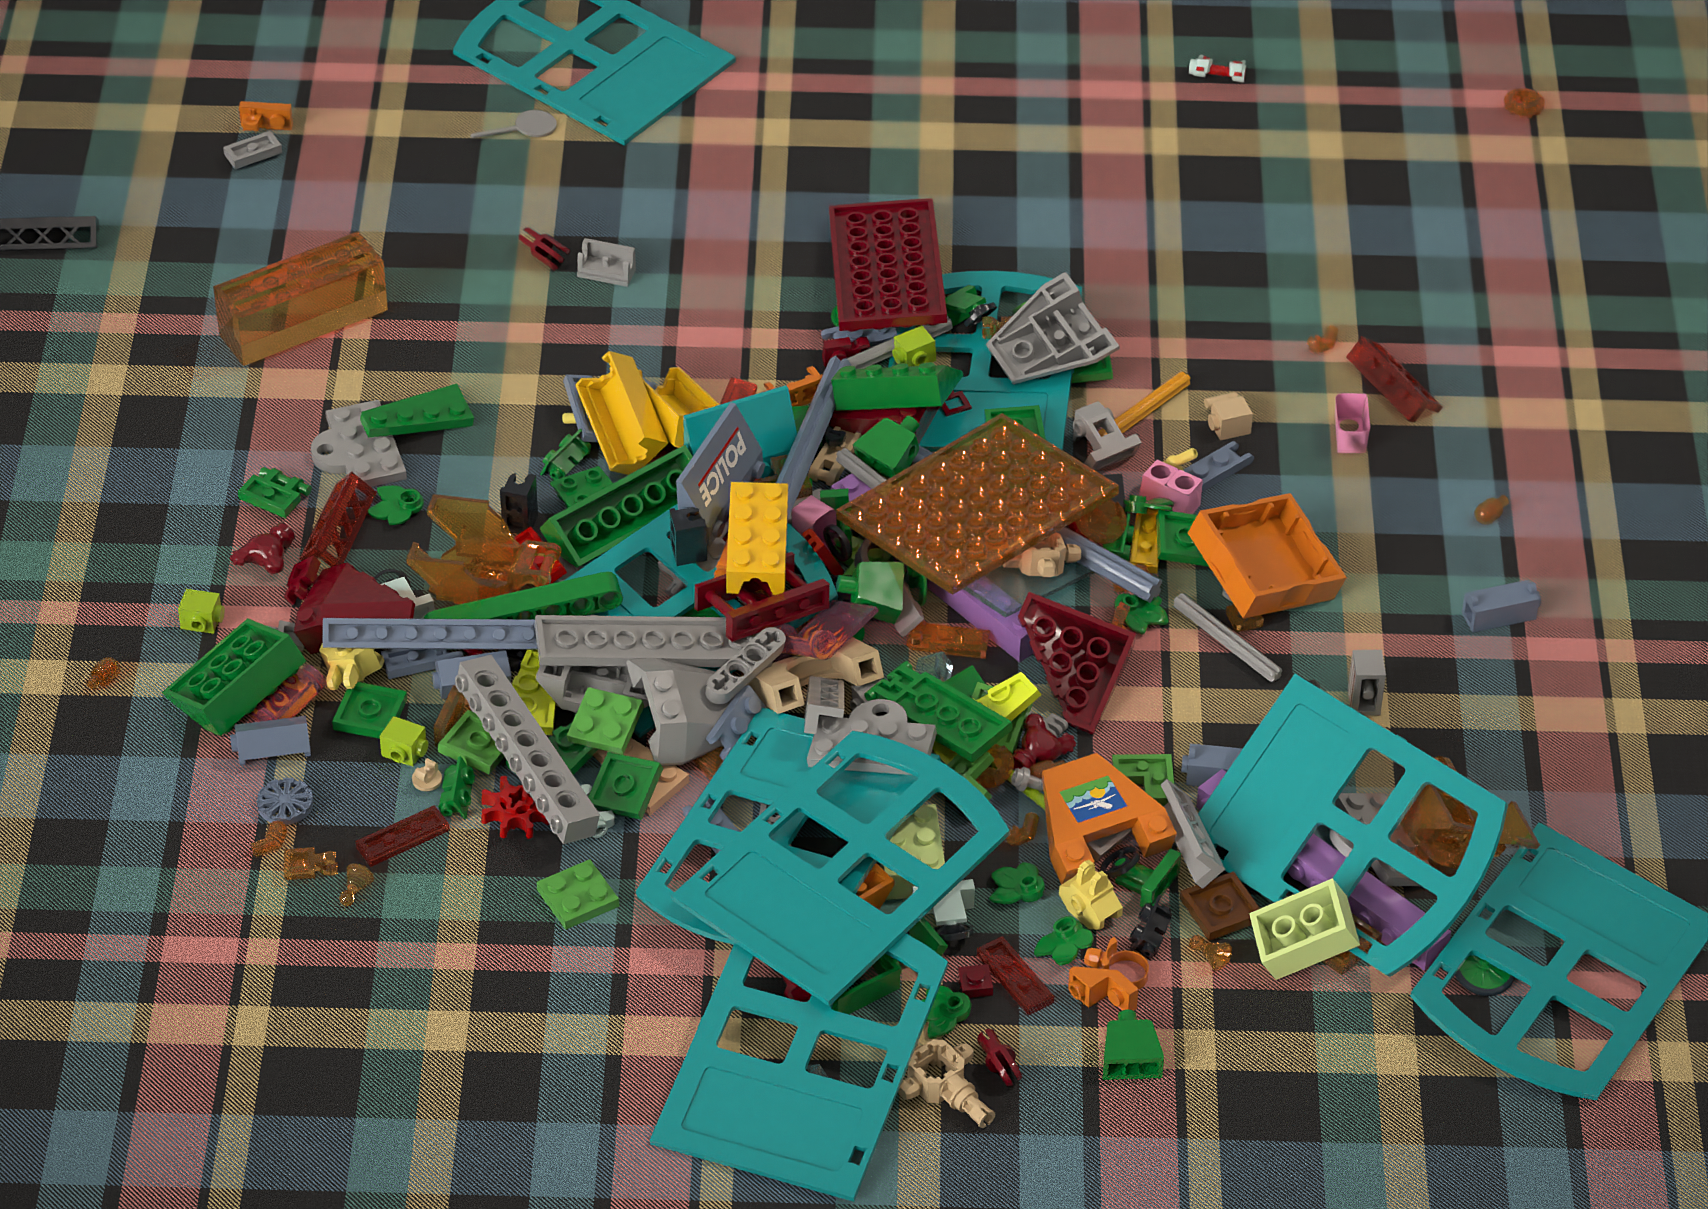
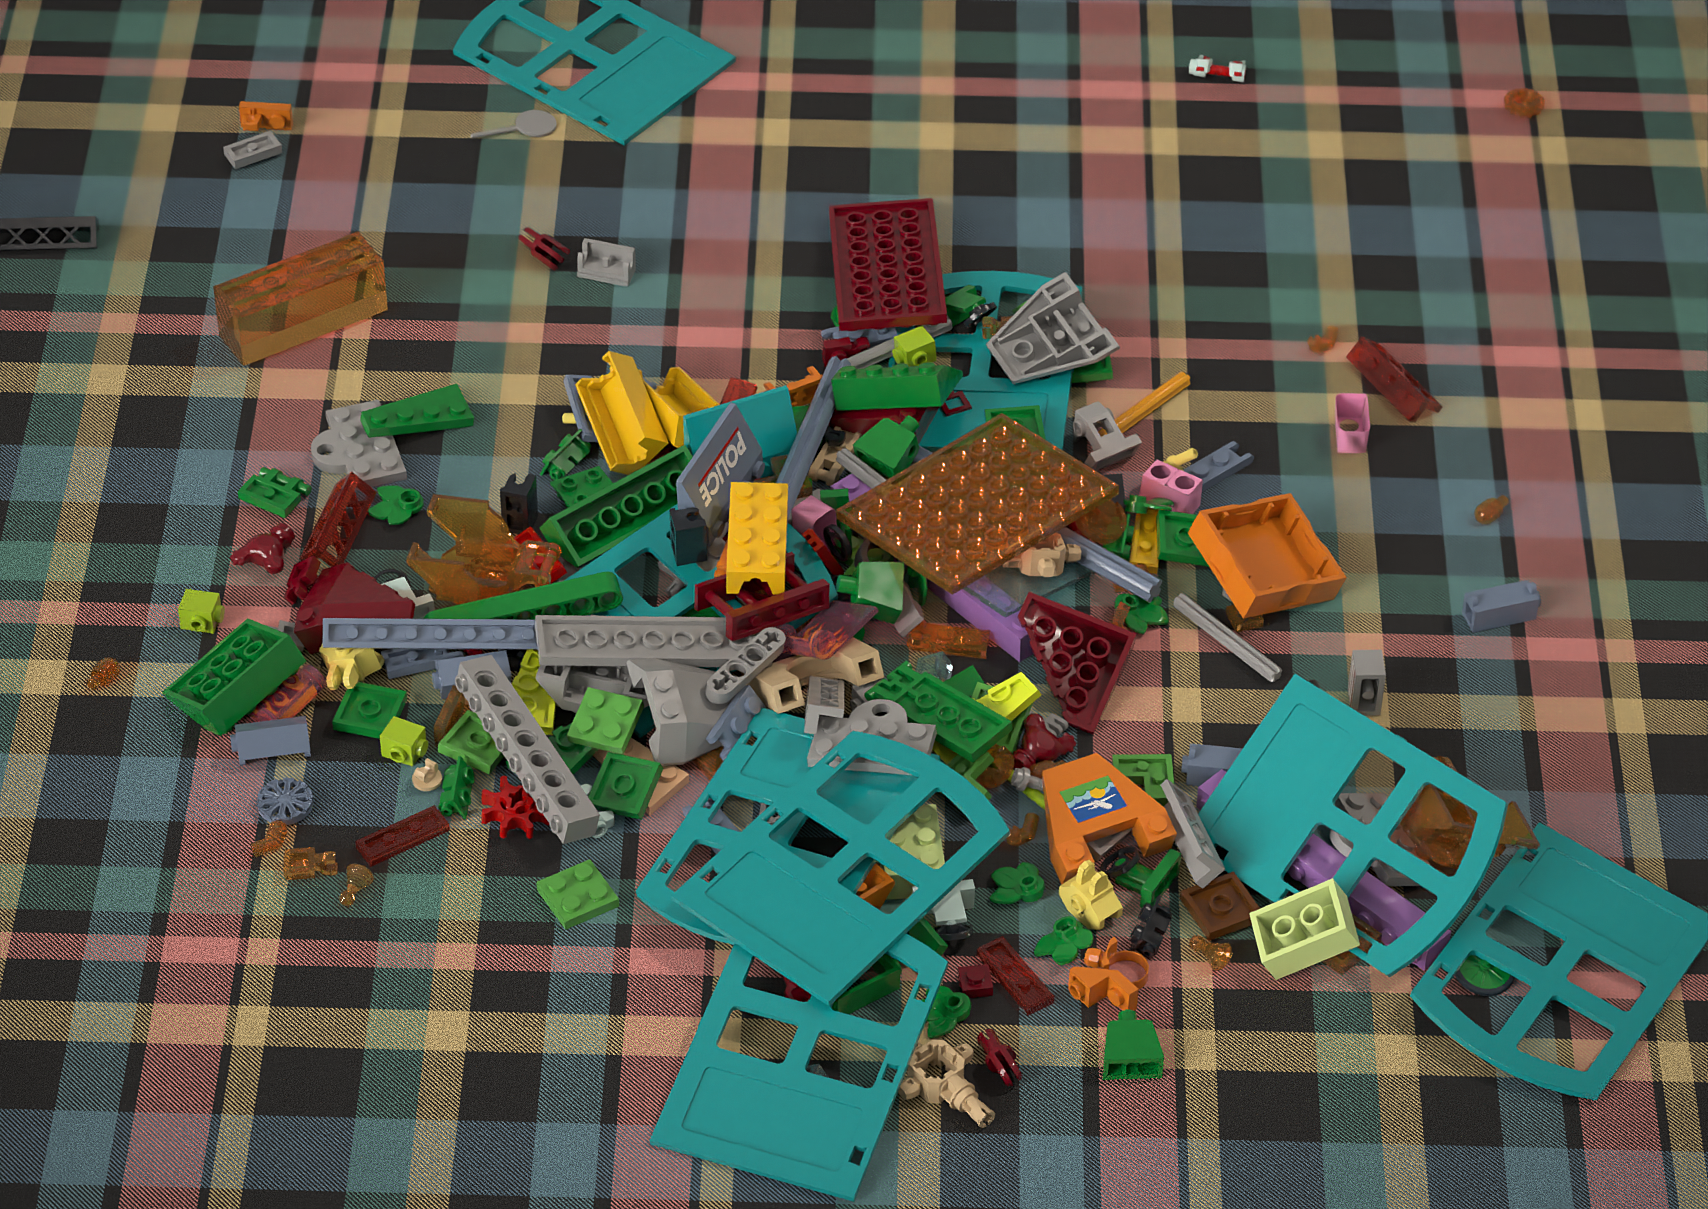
(1229, 415): tan brick -> none

